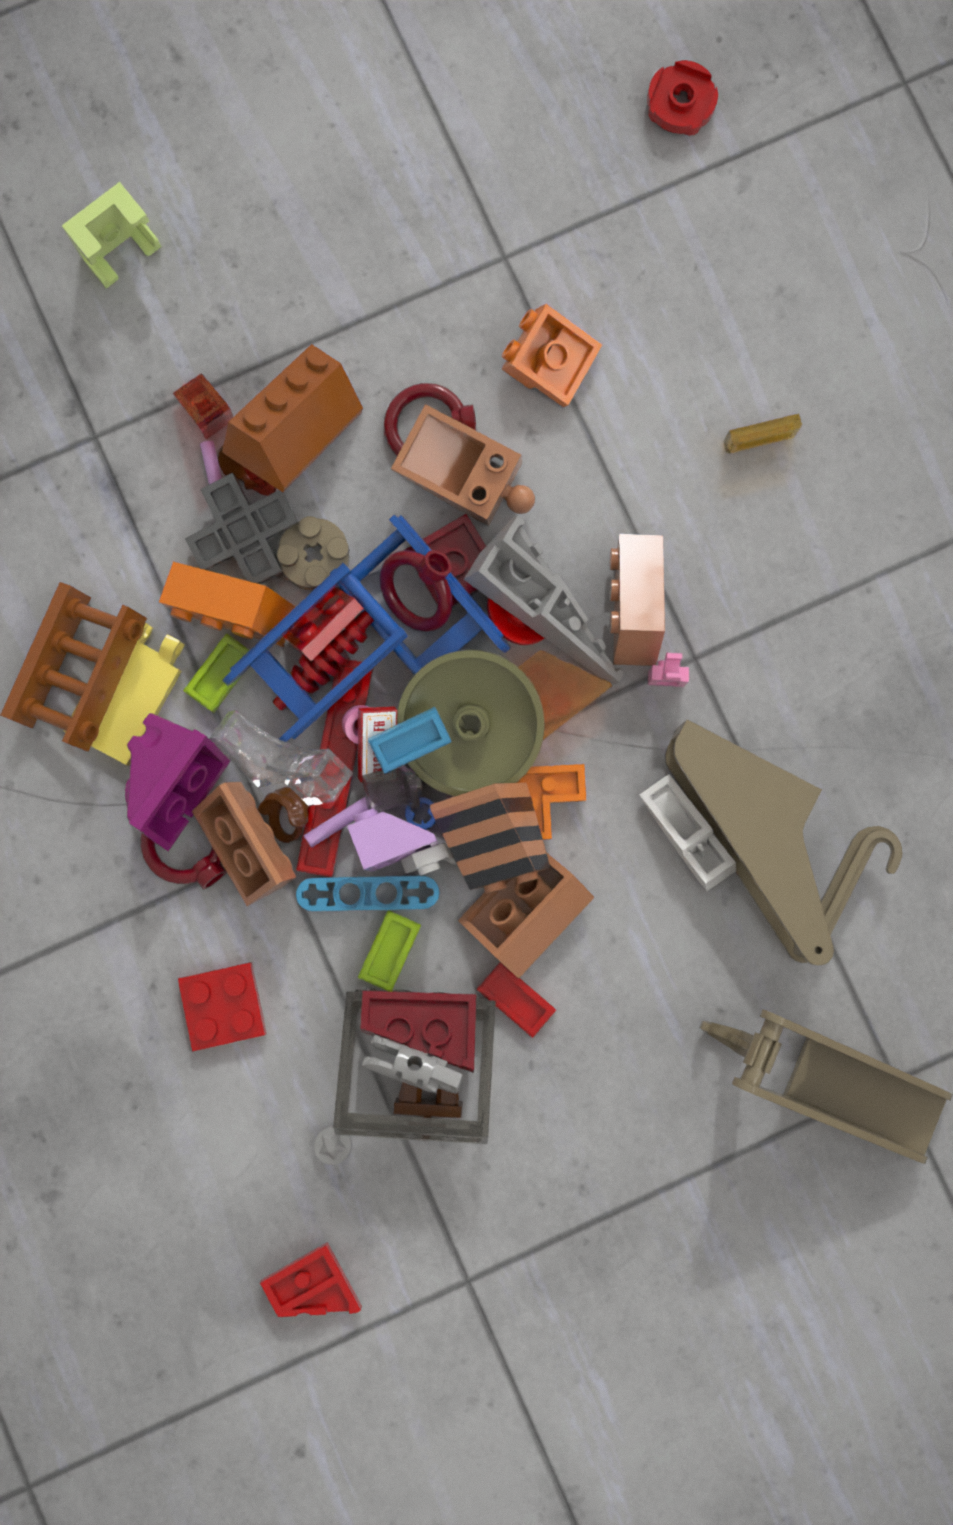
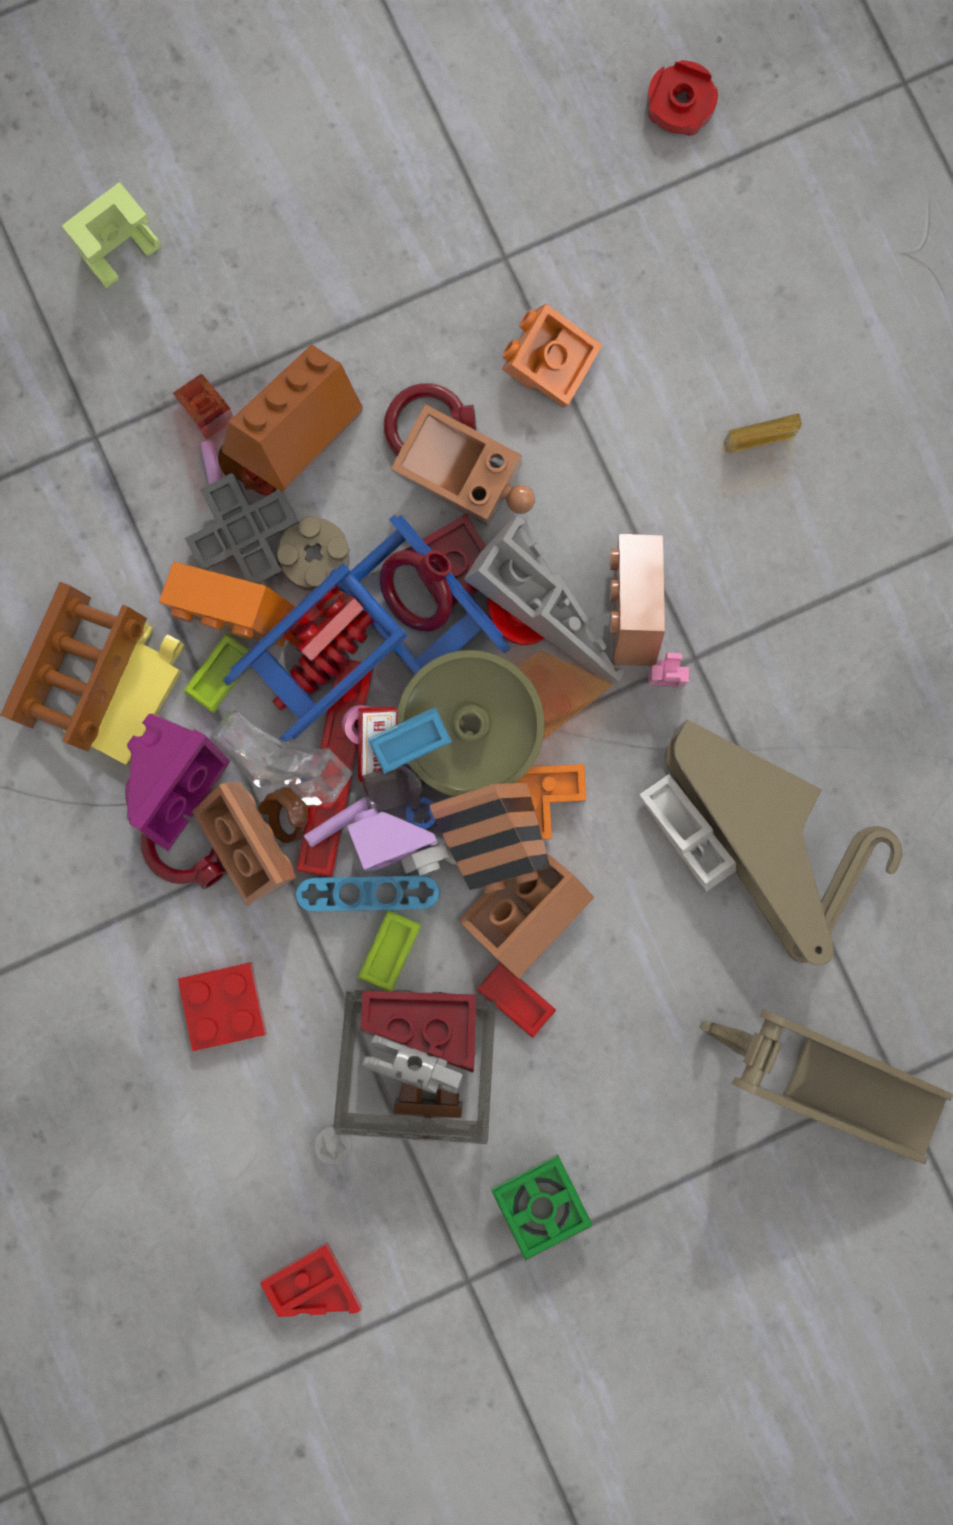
(541, 1205): none -> green piece

